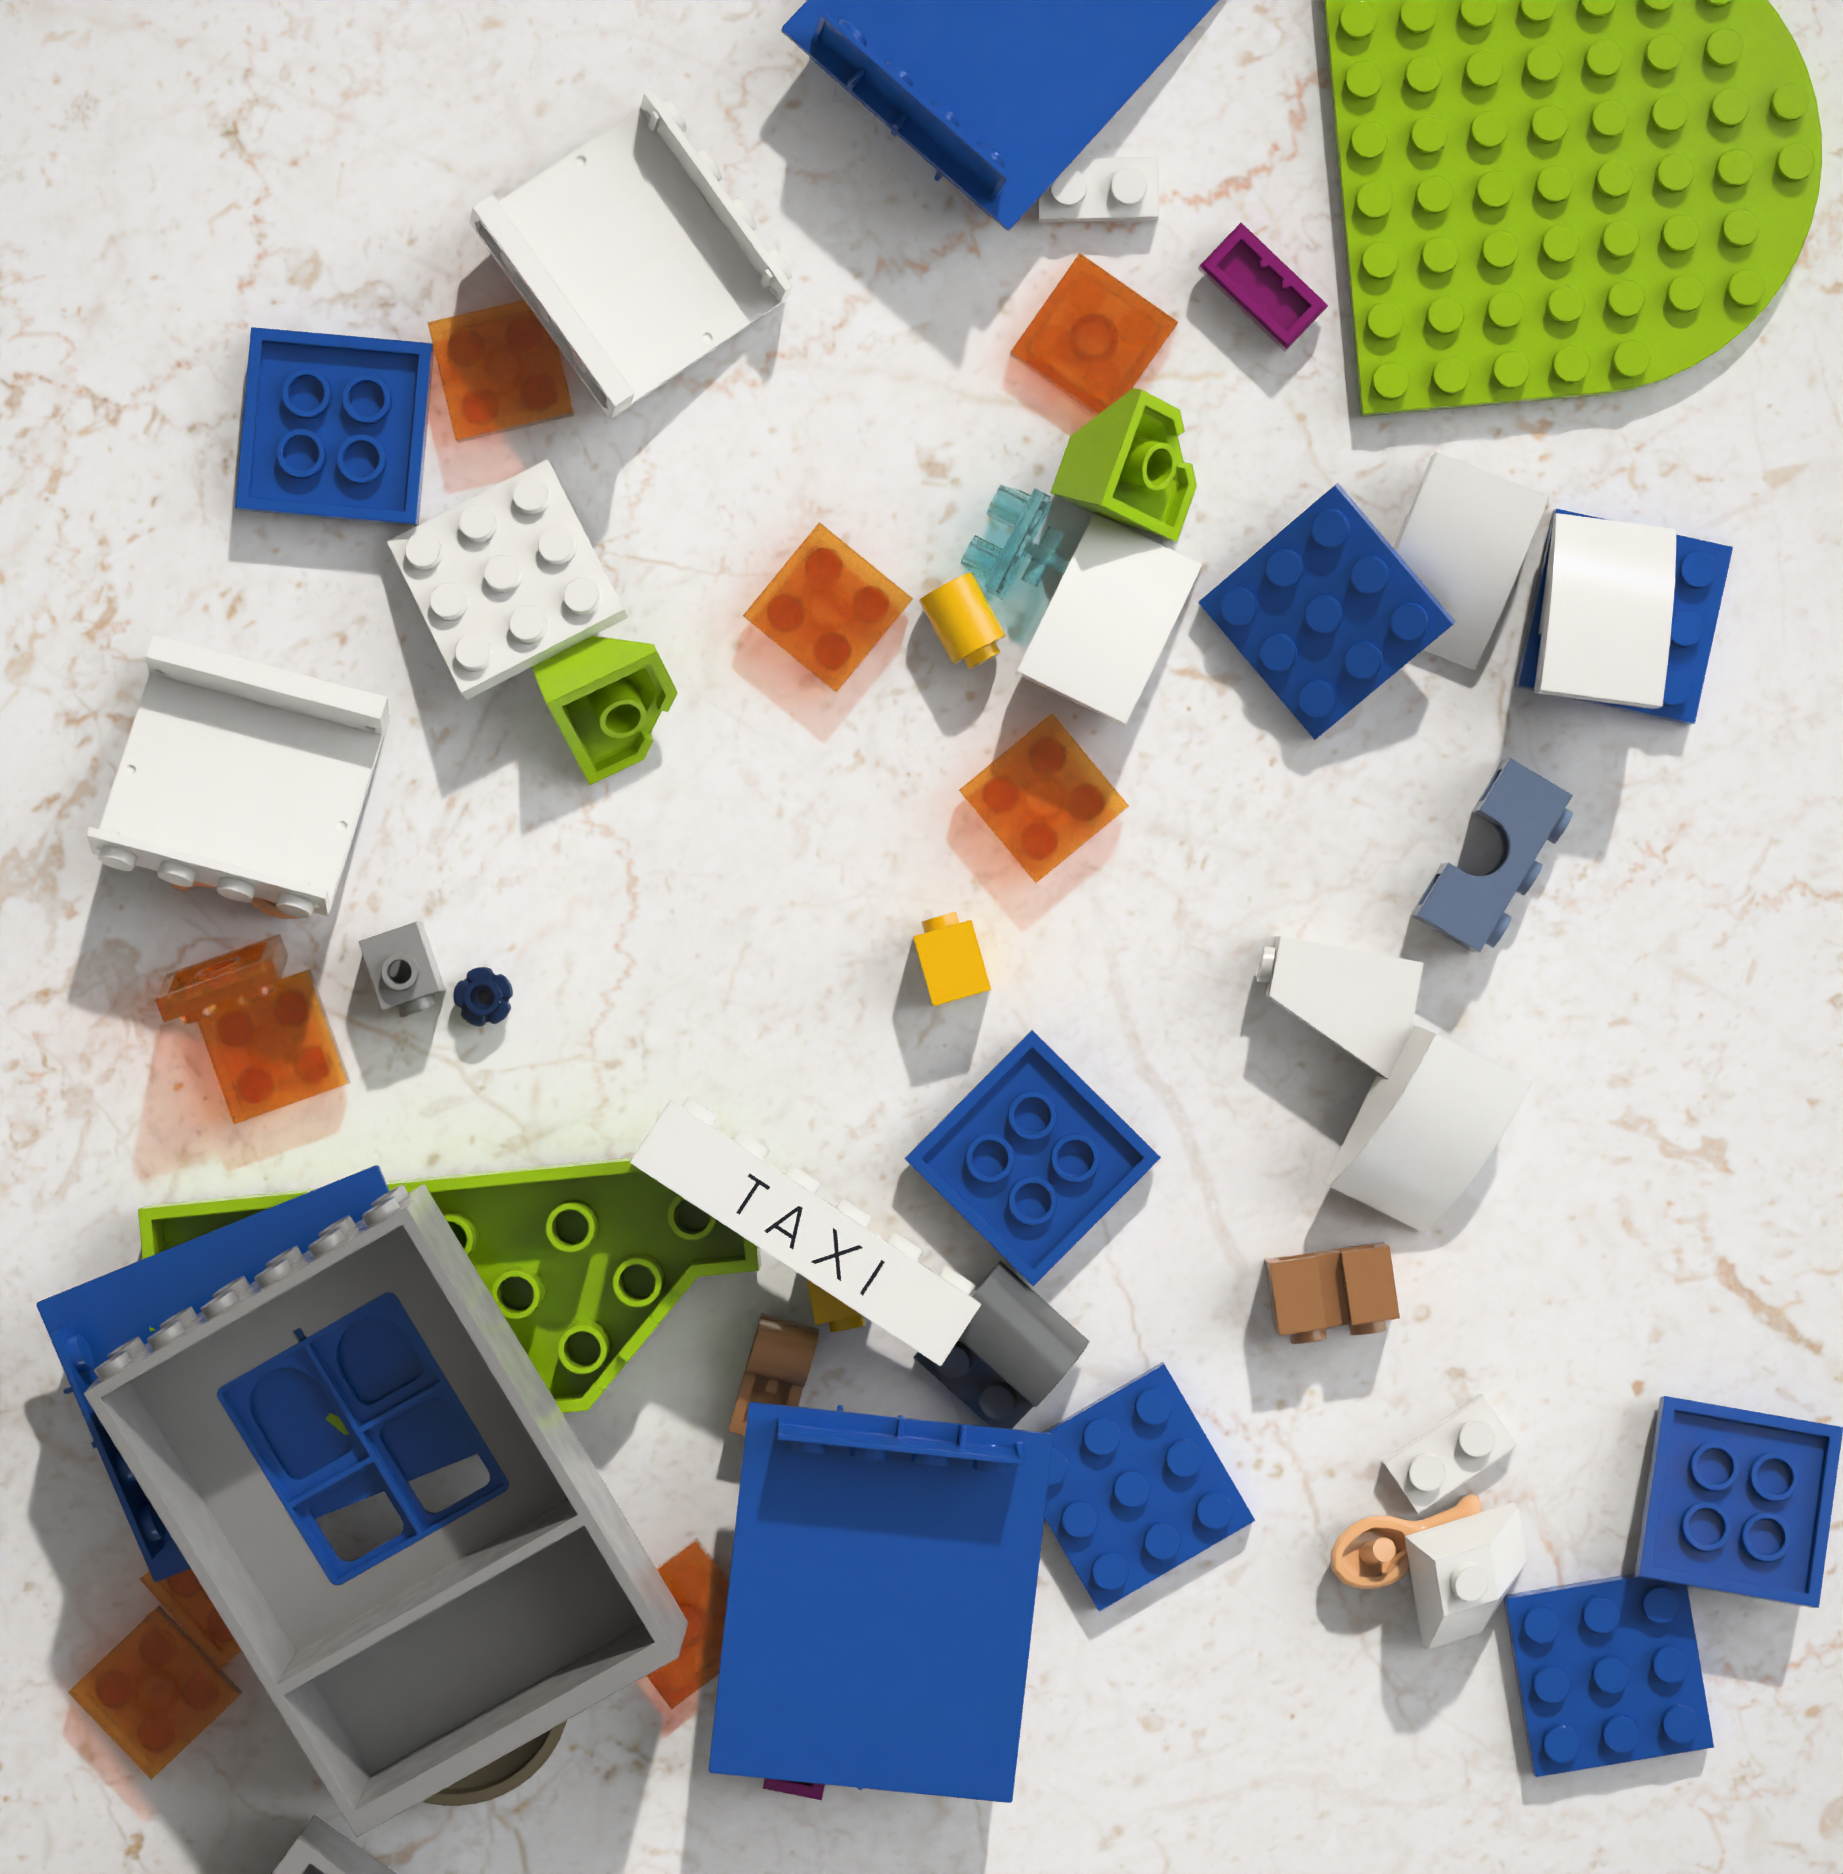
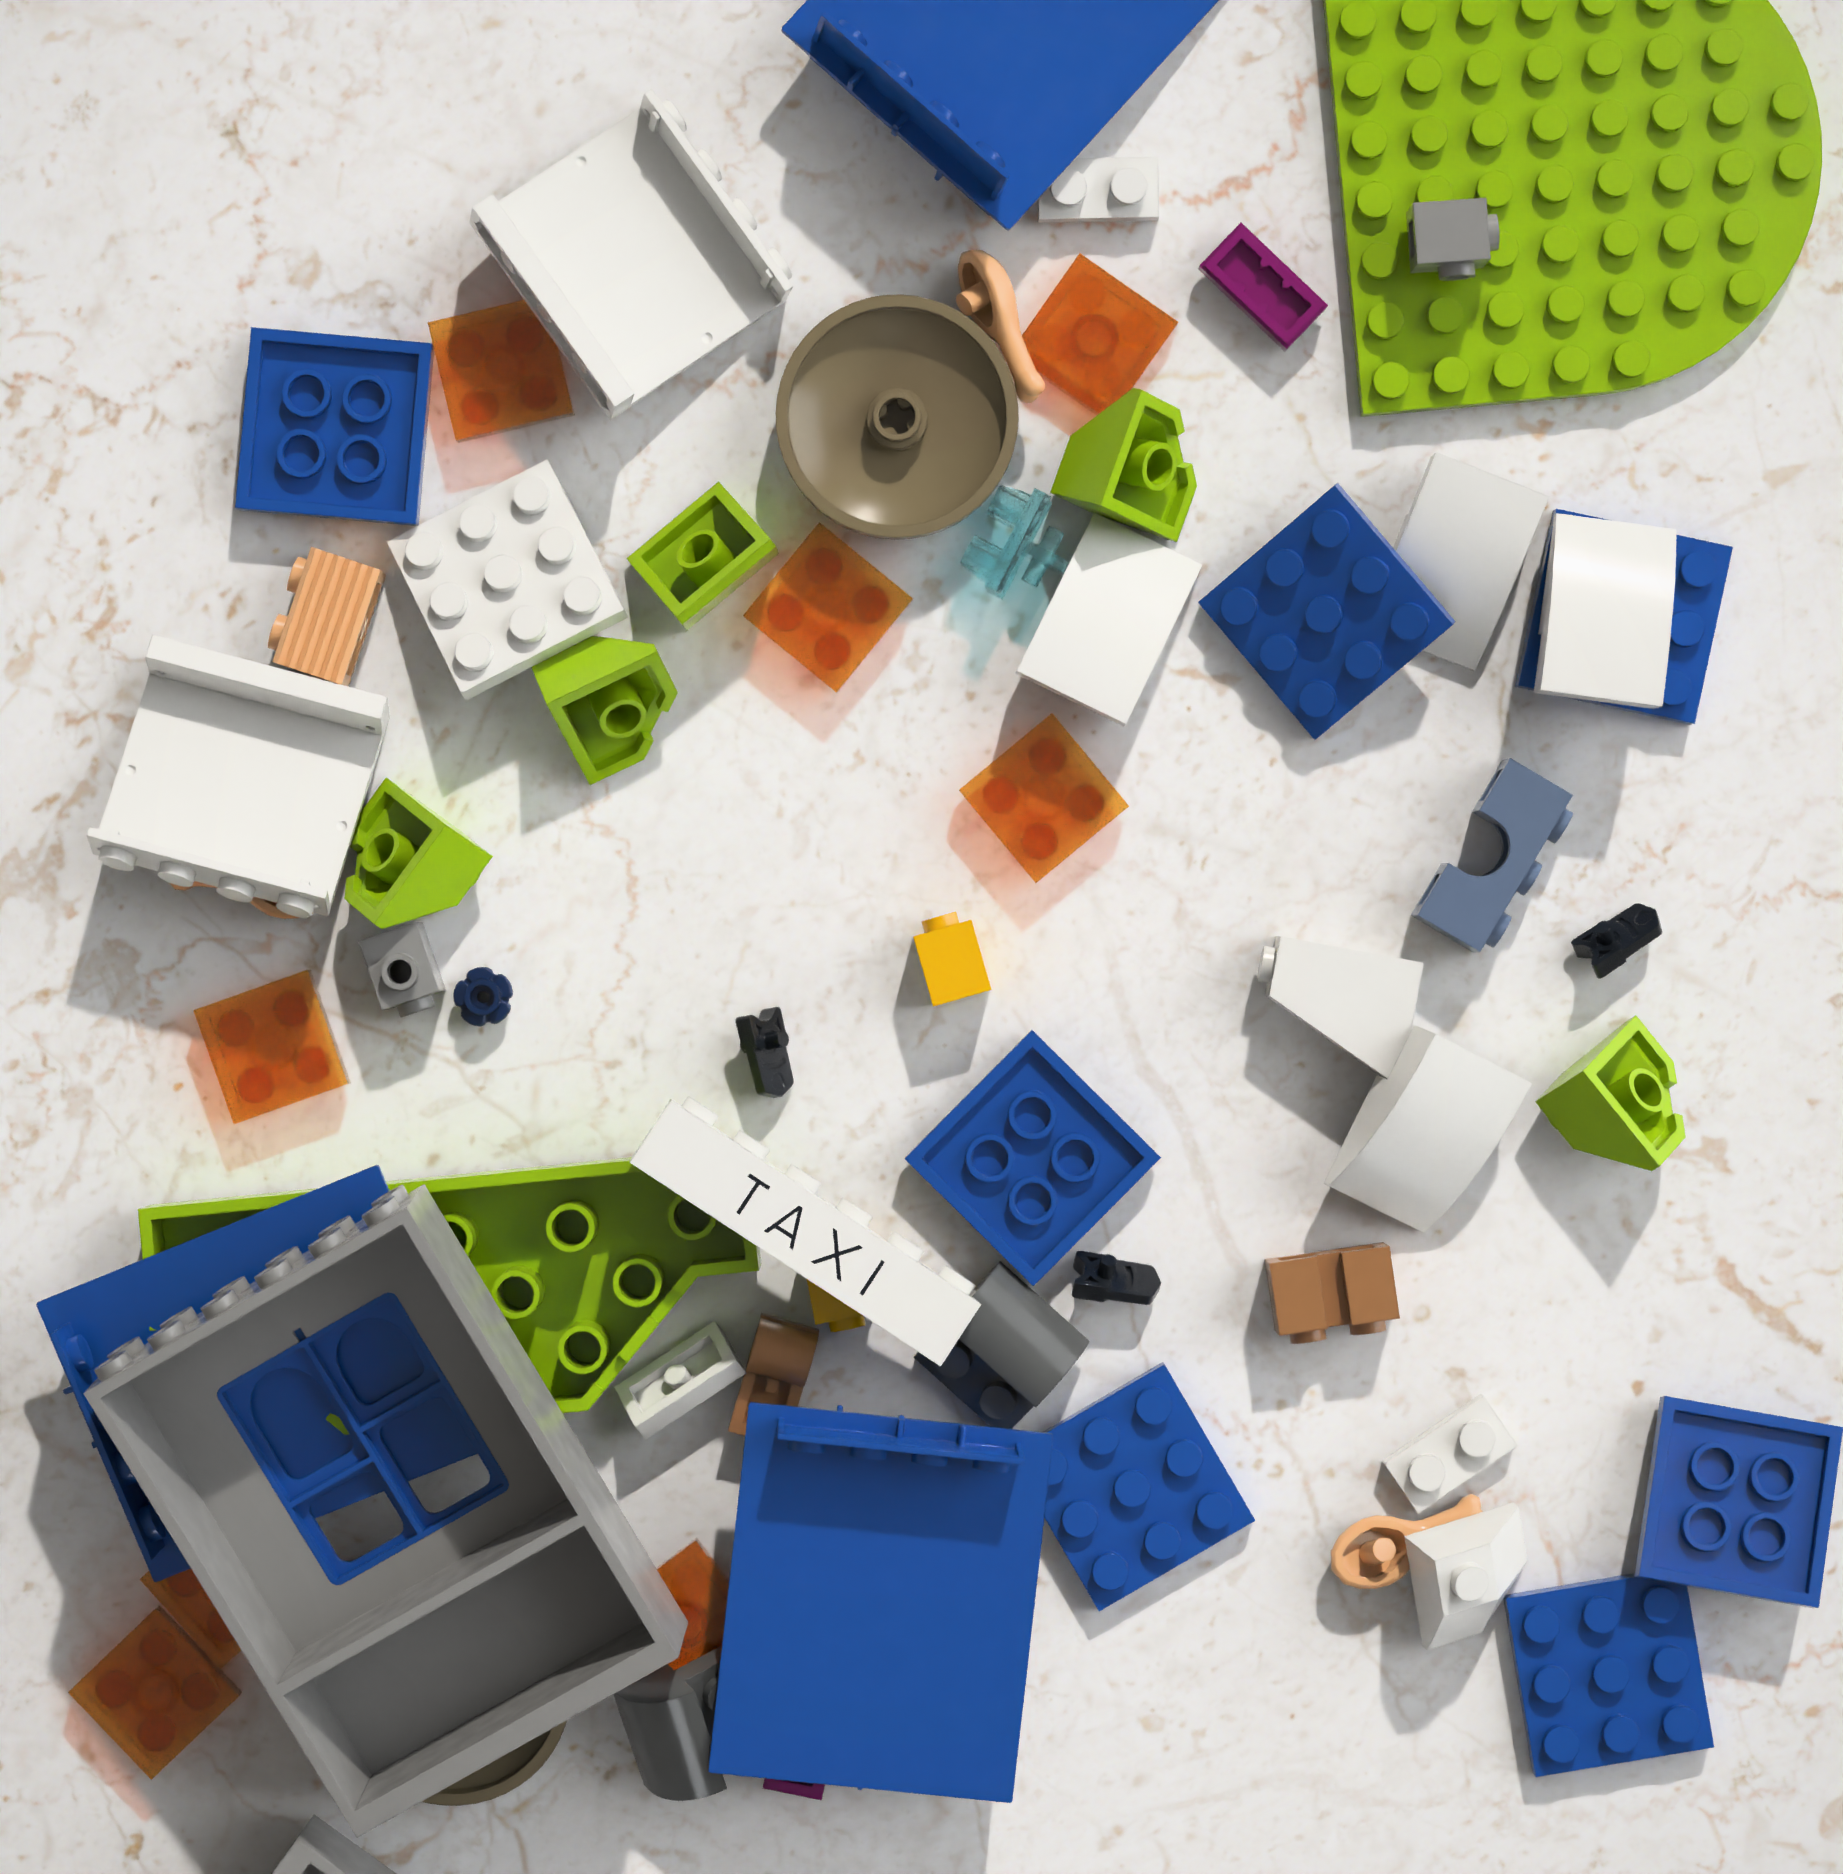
(238, 973): clear orange plate -> none
(326, 616): none -> light nougat brick
(408, 860): none -> lime slope
(672, 1728): none -> dark grey brick
(680, 1380): none -> white plate
(703, 555): none -> lime slope
(765, 1045): none -> black piece
(897, 416): none -> dark tan dish
(964, 621): yellow brick -> none
(993, 307): none -> light nougat piece
(1112, 1279): none -> black piece
(1451, 237): none -> light grey brick
(1618, 938): none -> black piece
(1618, 1100): none -> lime slope

